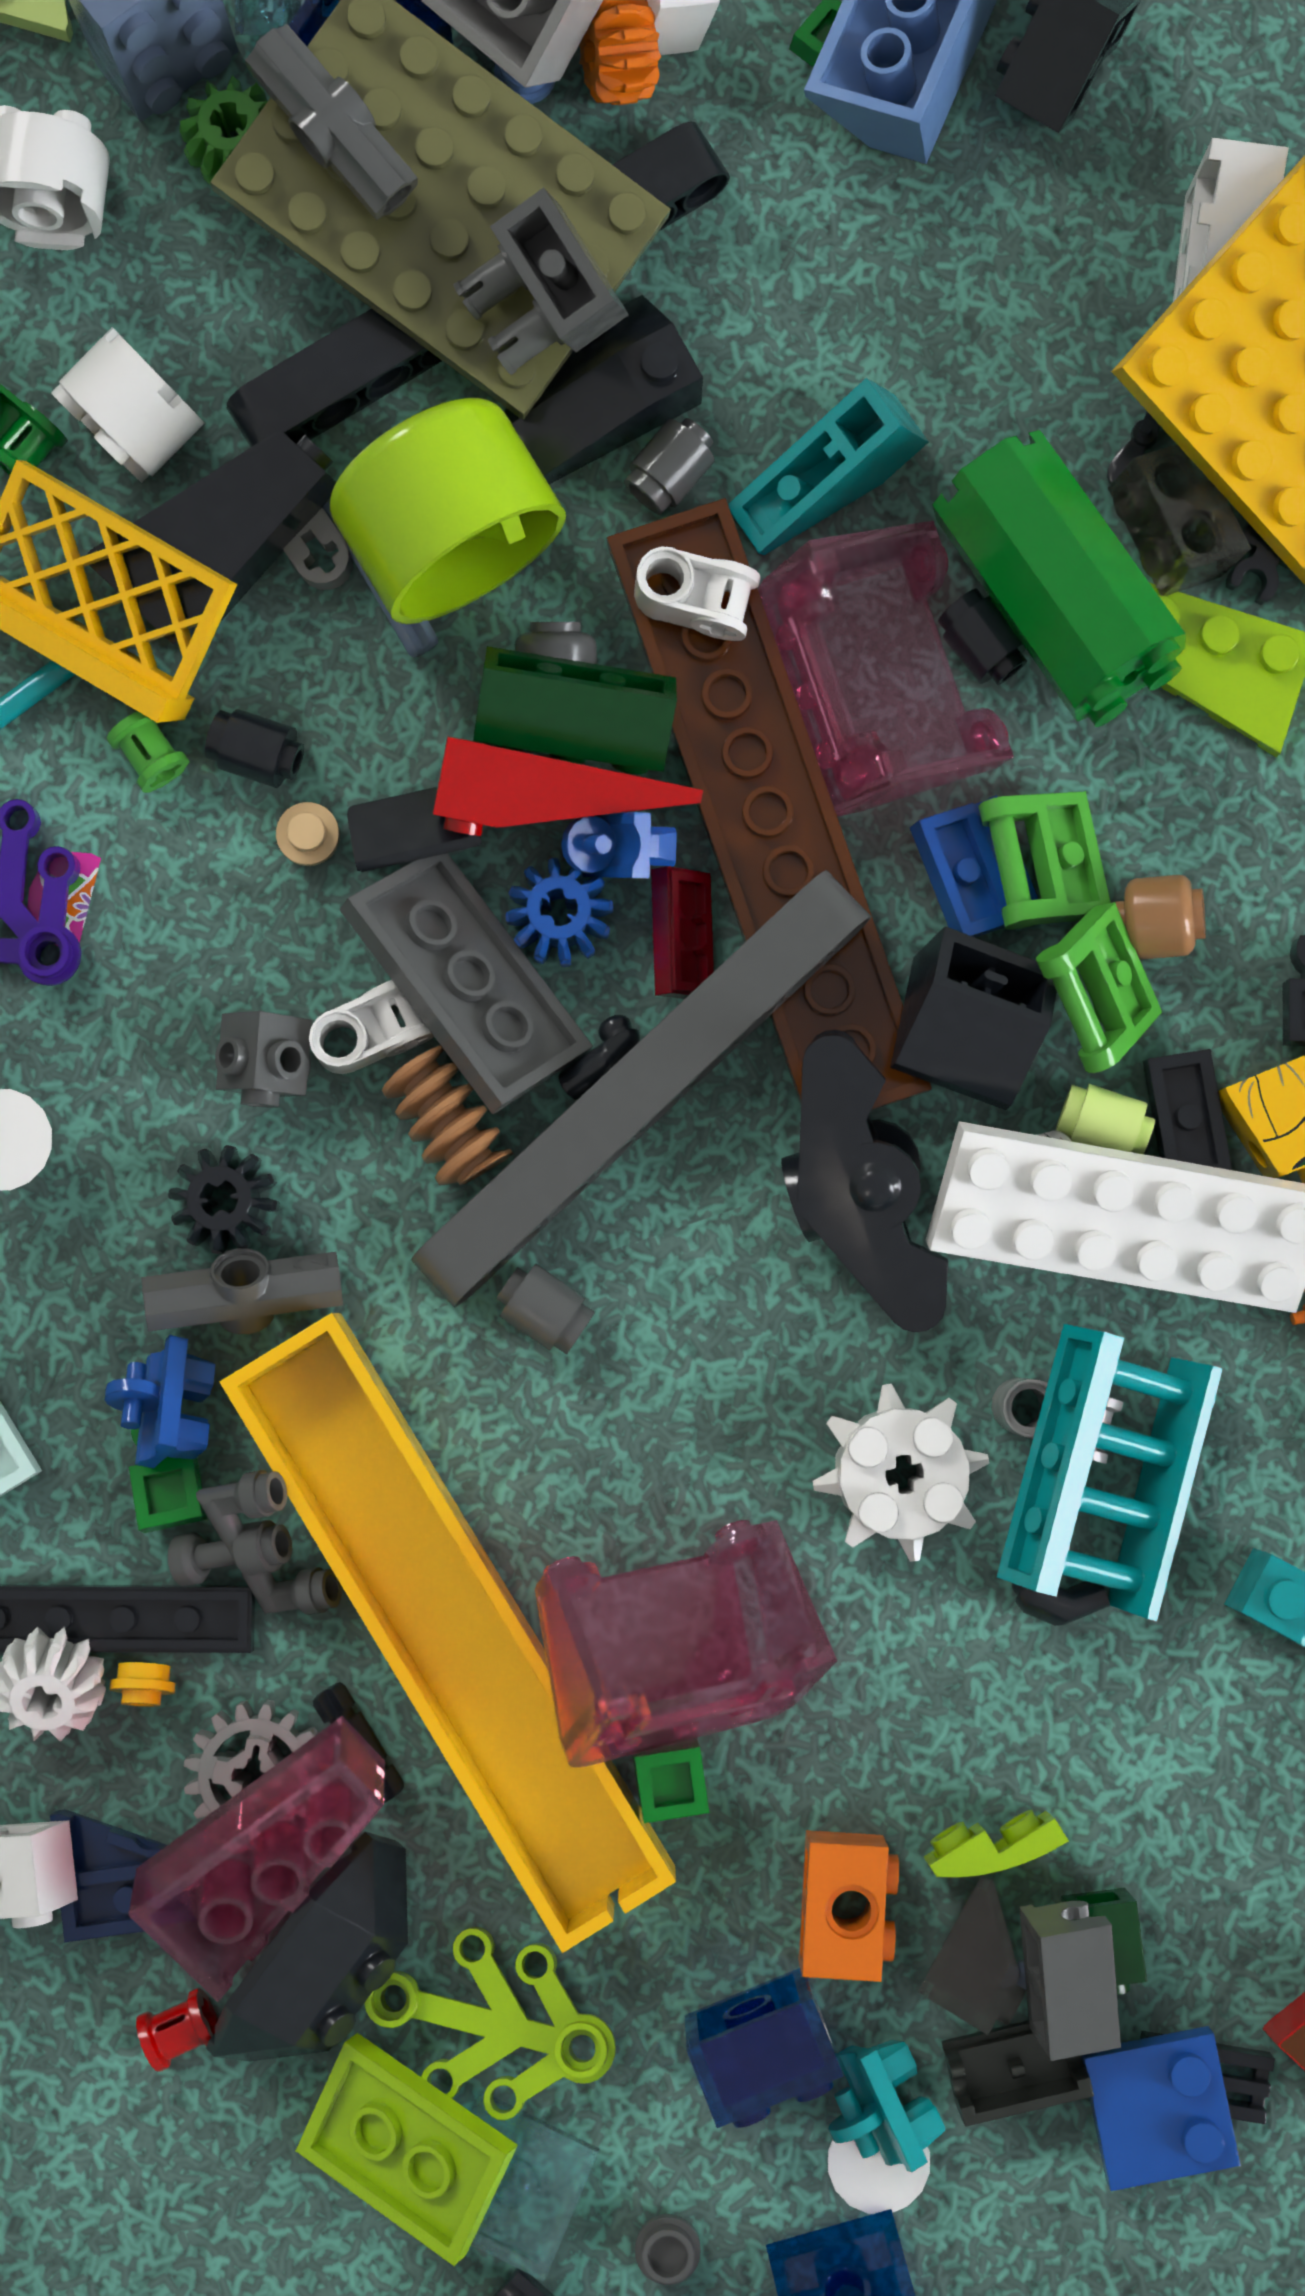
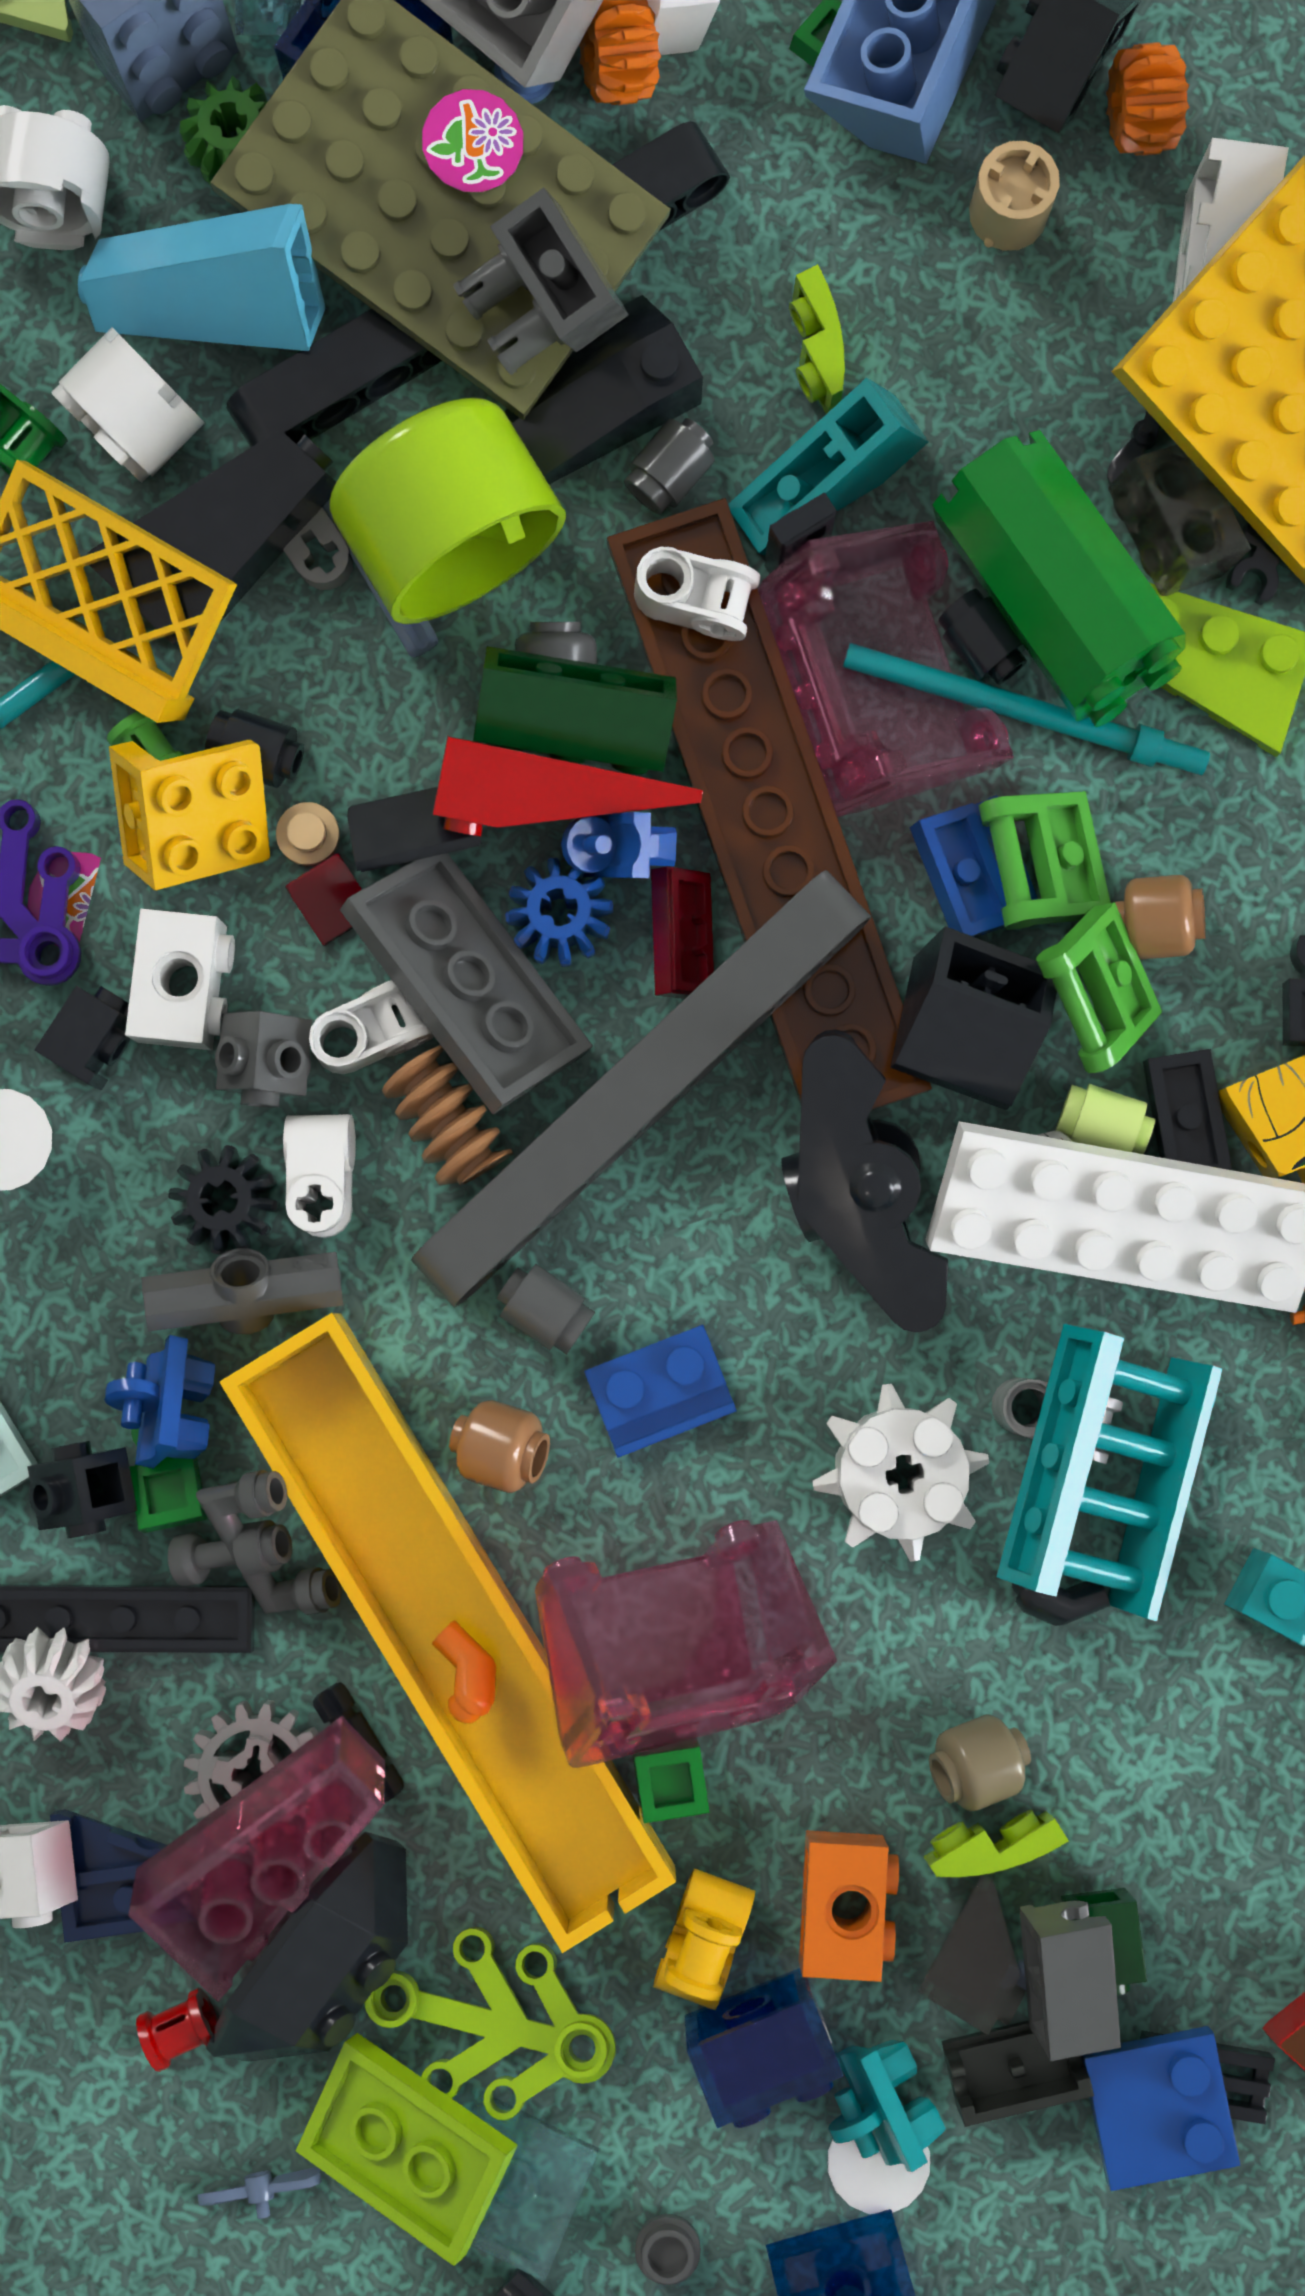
(81, 1489): none -> black brick
(87, 1034): none -> black brick
(142, 1683): yellow plate -> none
(163, 946): none -> white brick
(190, 812): none -> yellow bracket
(210, 281): none -> medium azure slope
(261, 2187): none -> sand blue piece
(319, 1159): none -> white piece
(321, 895): none -> dark red slope
(331, 121): dark grey piece -> none
(472, 140): none -> sticker
(474, 1673): none -> orange arm
(500, 1446): none -> medium nougat head
(617, 1041): black arm -> none
(660, 1391): none -> blue plate
(704, 1939): none -> yellow piece
(794, 529): none -> black plate
(823, 353): none -> lime slope
(979, 1763): none -> dark tan head
(1014, 195): none -> tan piece
(1143, 744): none -> teal bar
(1147, 99): none -> orange gear

